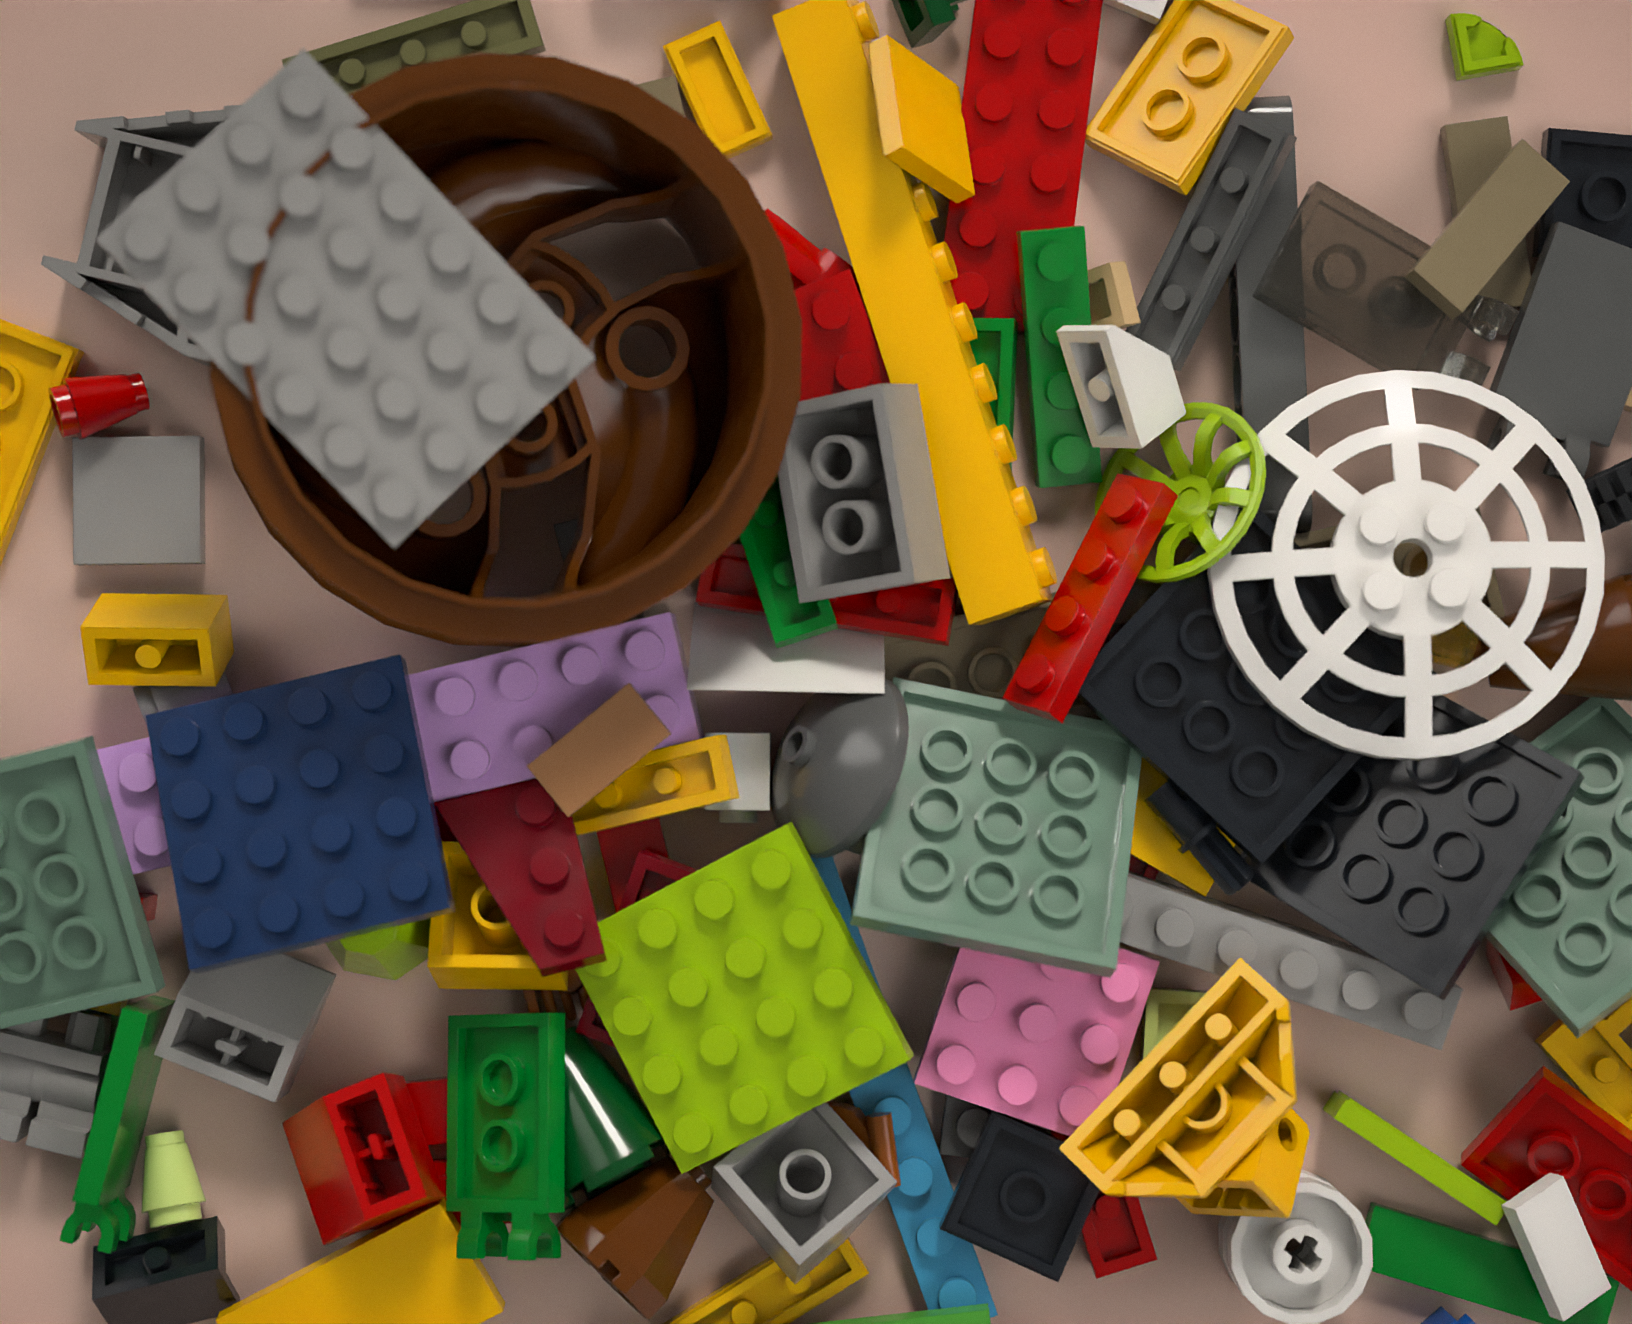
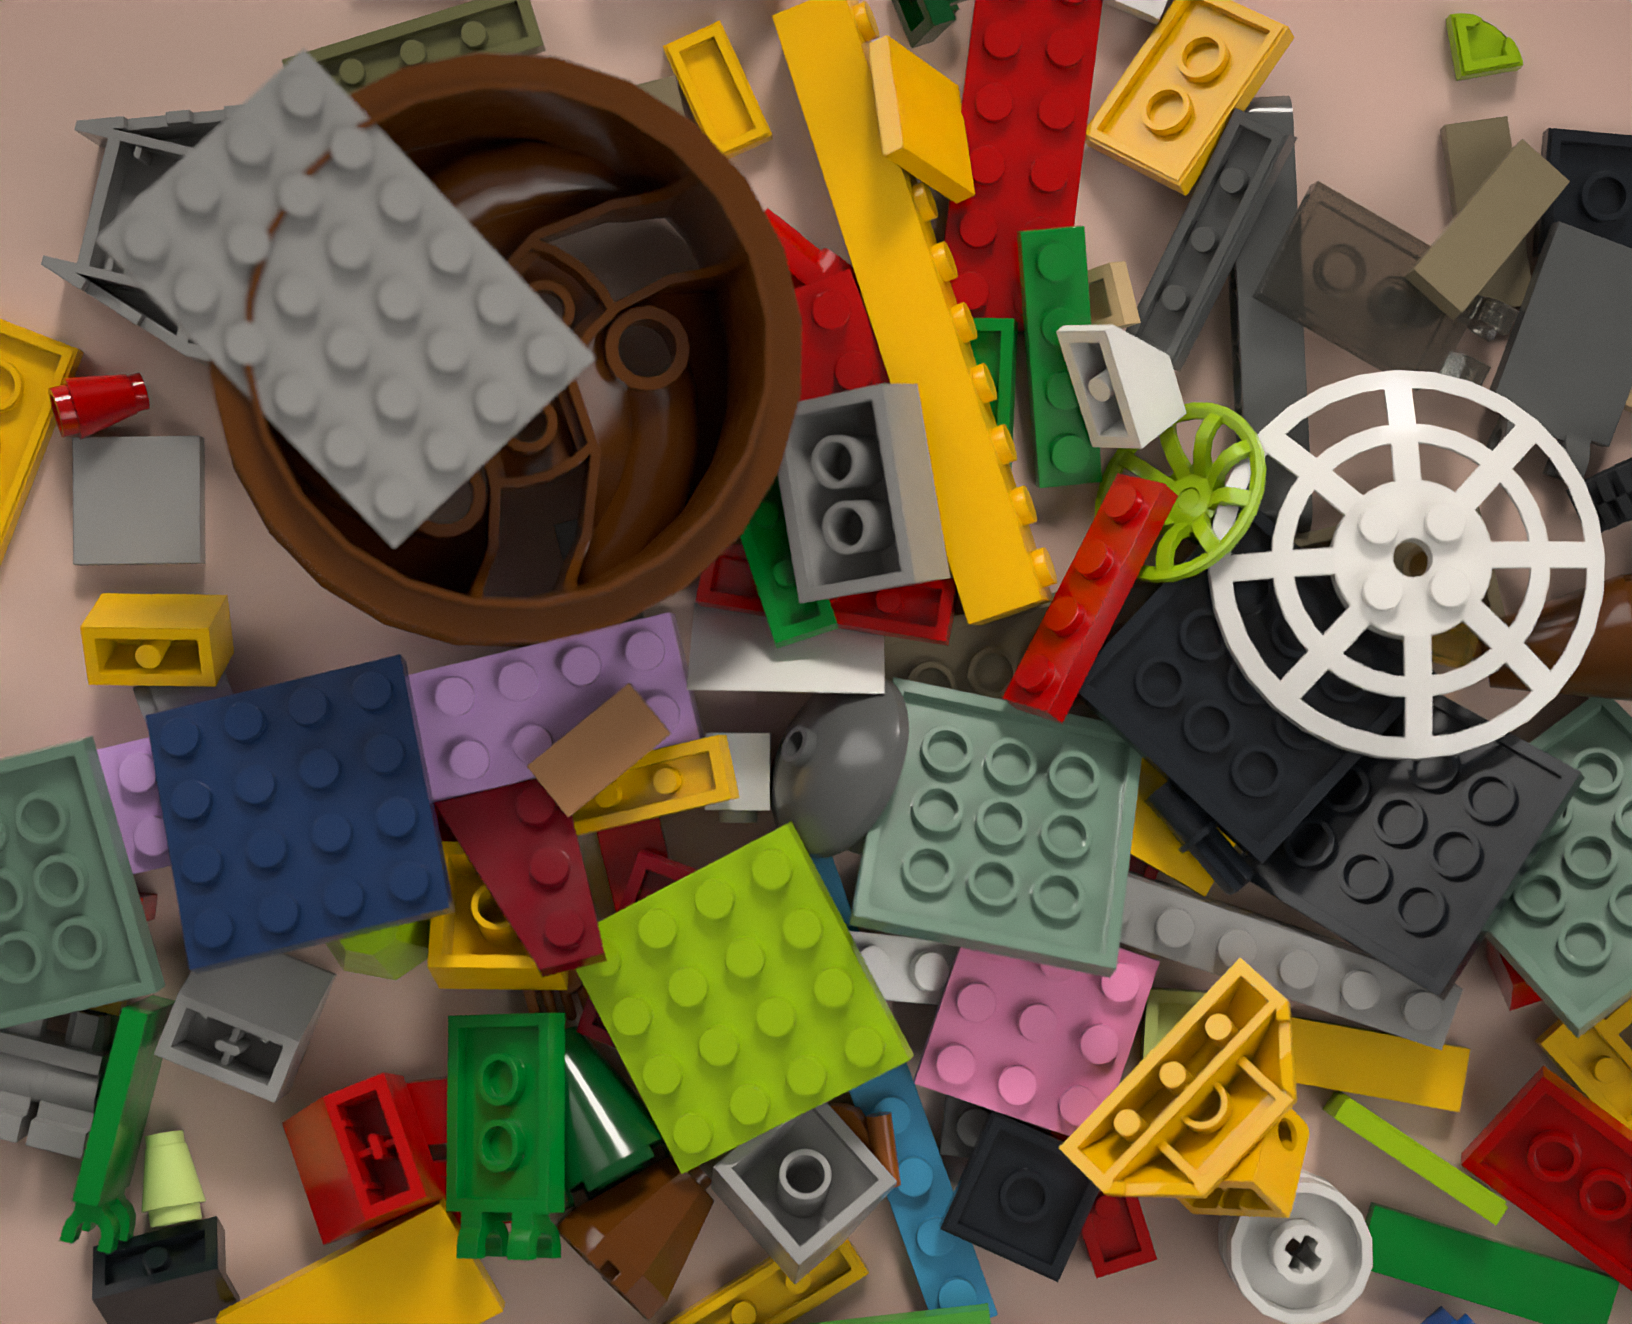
(906, 966): none -> white plate
(1378, 1064): none -> yellow tile
(1556, 1246): white tile -> none

